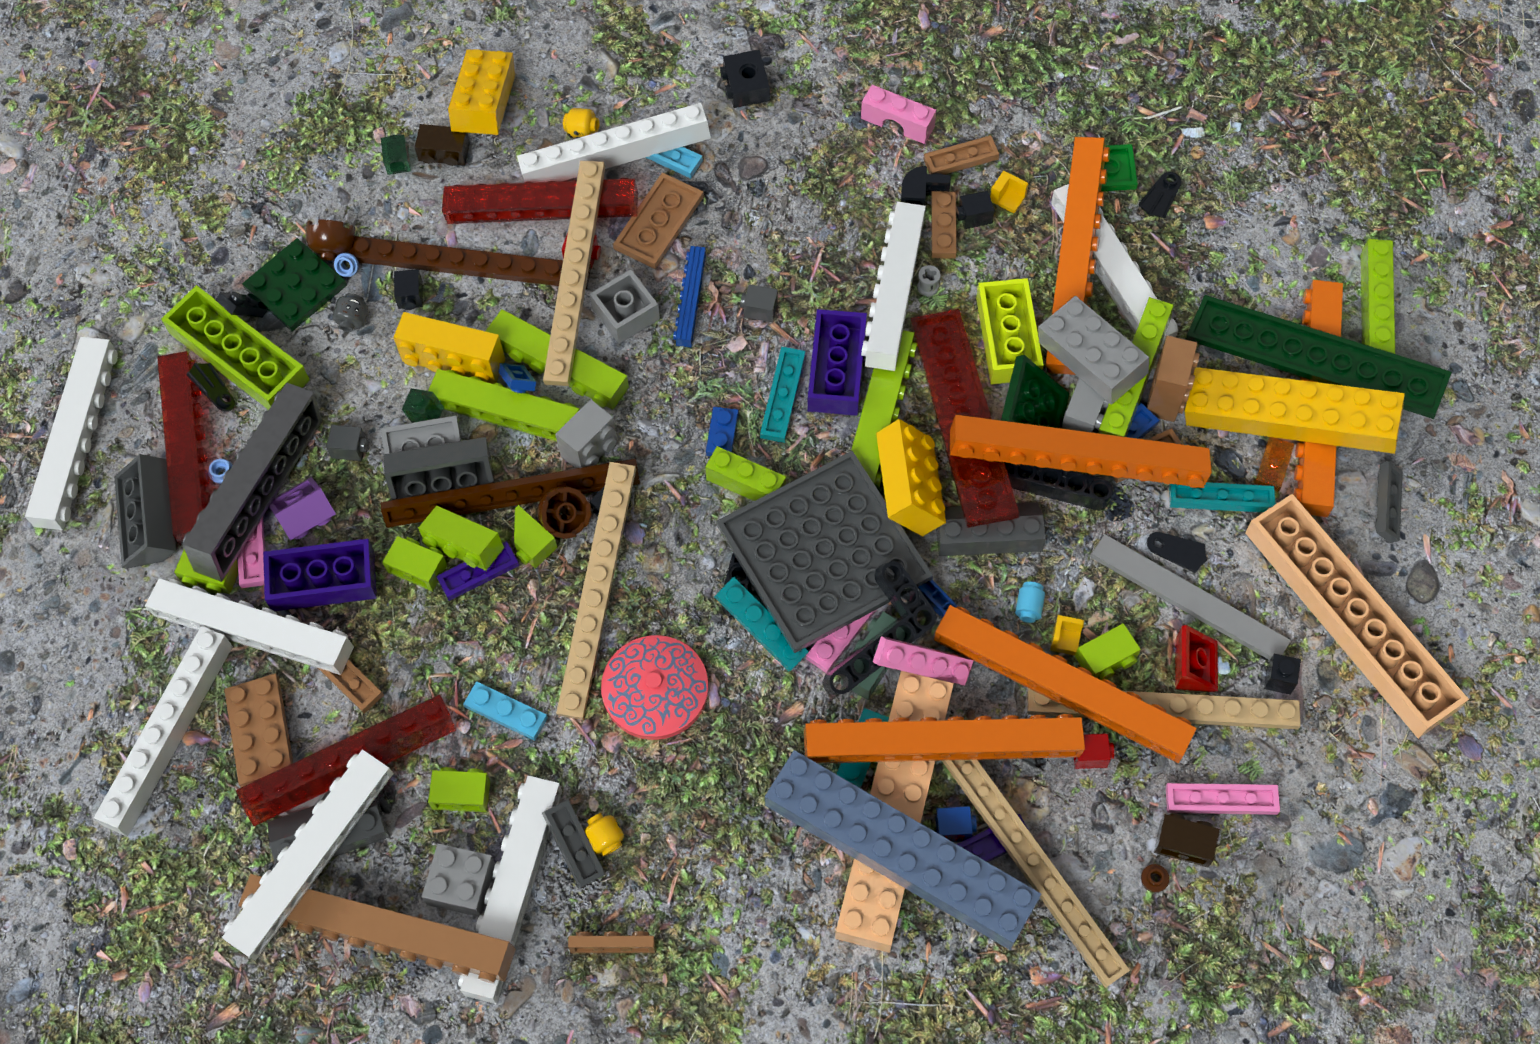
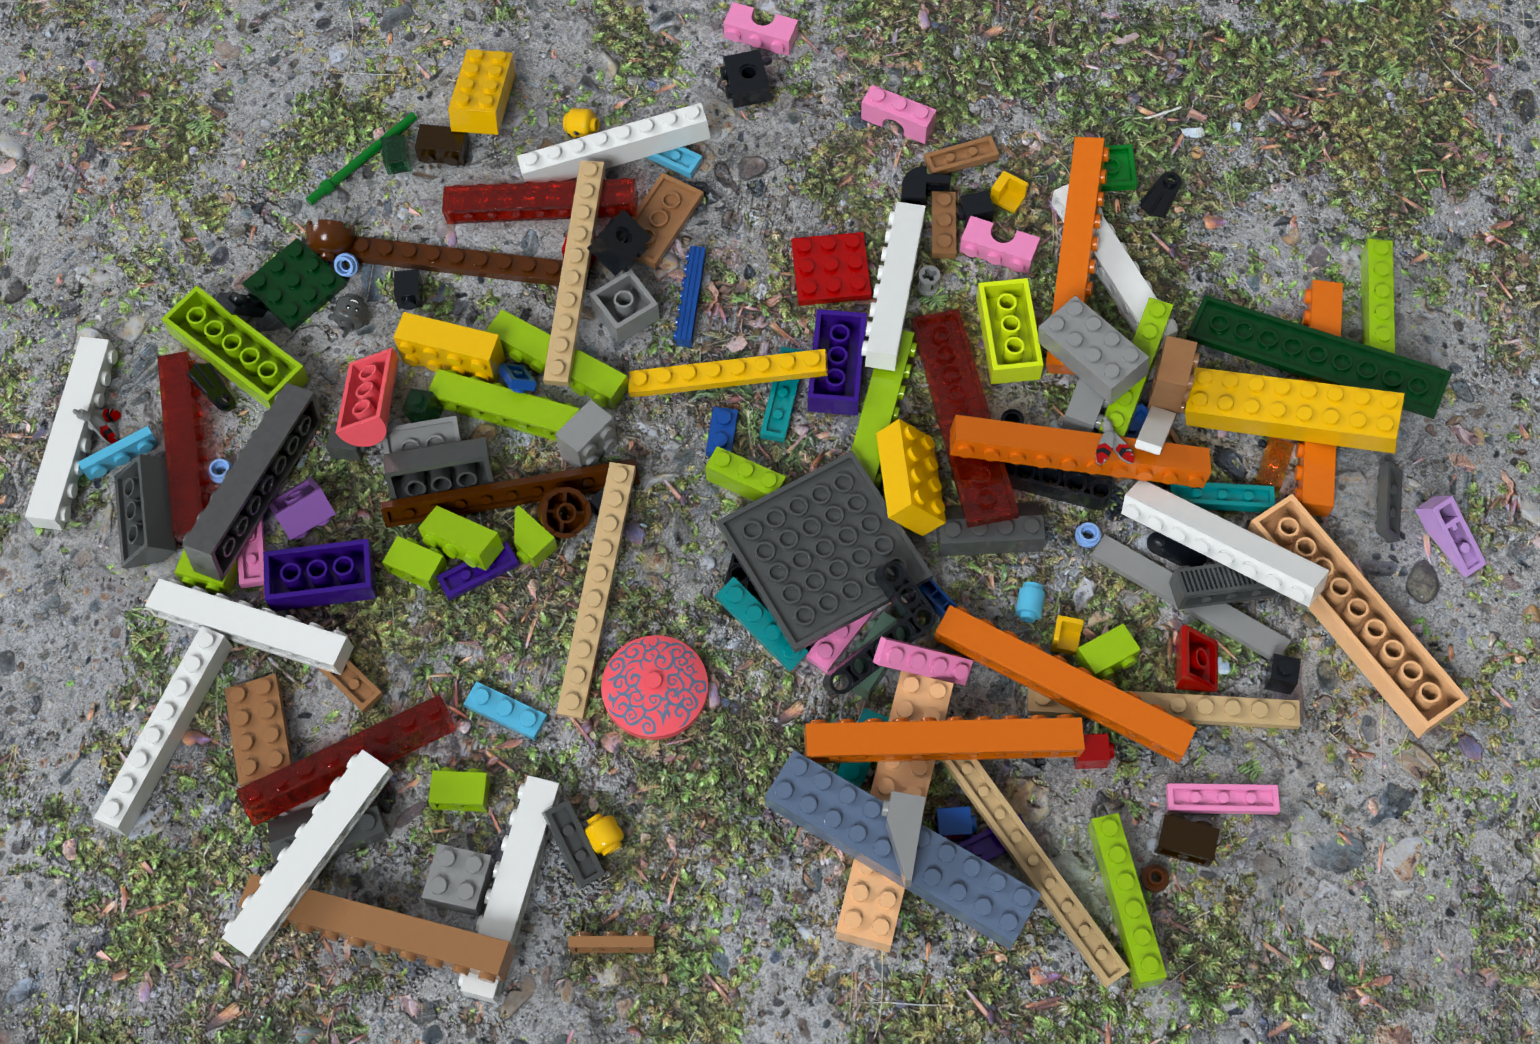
(98, 421): none -> piece
(118, 453): none -> medium azure plate
(327, 186): none -> green bar
(367, 399): none -> coral brick
(620, 243): none -> black brick
(728, 373): none -> yellow plate
(759, 303): dark grey brick -> none
(777, 36): none -> bright pink arch
(831, 268): none -> red plate
(903, 826): none -> light grey slope
(1015, 254): none -> bright pink arch
(1034, 396): dark green plate -> none
(1091, 529): none -> light blue plate
(1111, 441): none -> piece
(1126, 901): none -> lime brick
(1155, 430): none -> white tile
(1213, 586): none -> dark grey brick
(1225, 542): none -> white brick
(1450, 532): none -> lavender slope

